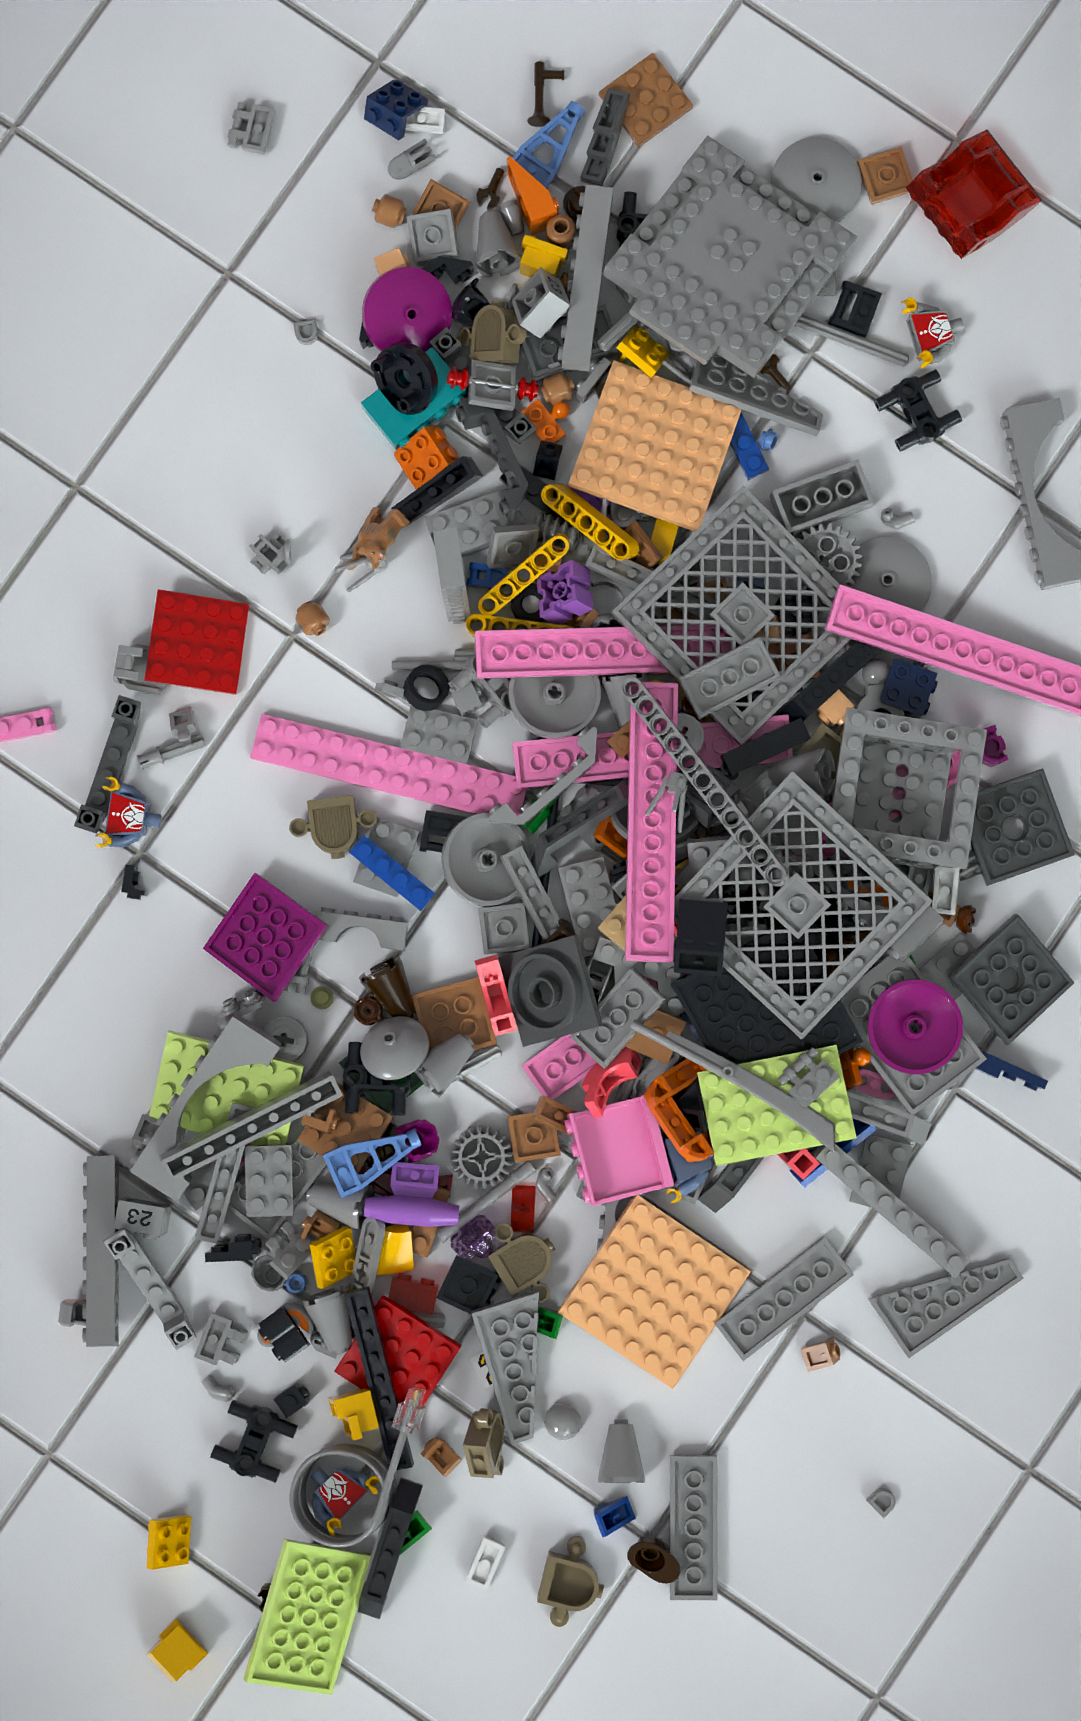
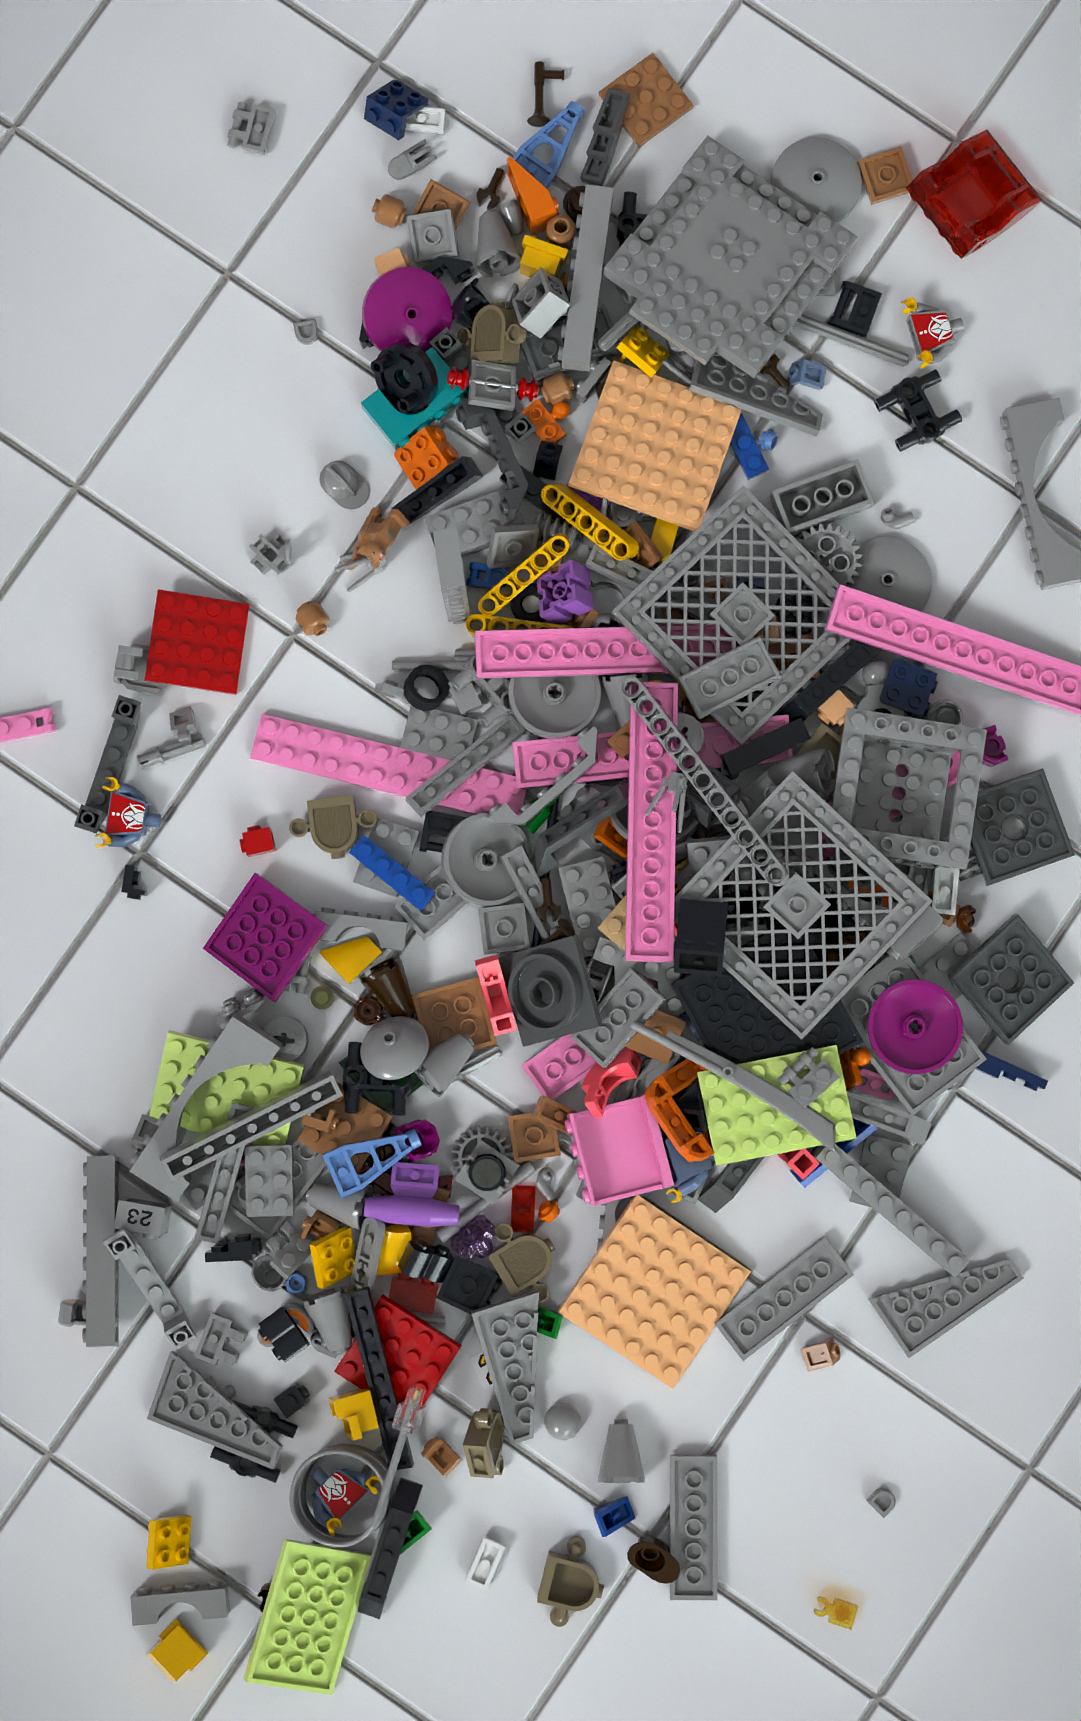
(198, 1409): none -> light grey wing
(209, 1600): none -> light grey arch
(257, 841): none -> red brick
(344, 485): none -> light grey piece
(352, 957): none -> yellow slope
(426, 1261): none -> black brick
(437, 911): none -> light grey plate
(465, 765): none -> light grey plate
(487, 1172): none -> piece
(548, 902): none -> dark brown bar
(548, 1211): none -> orange plate
(807, 374): none -> sand blue bracket
(840, 1612): none -> clear yellow plate
(945, 712): none -> light grey hair

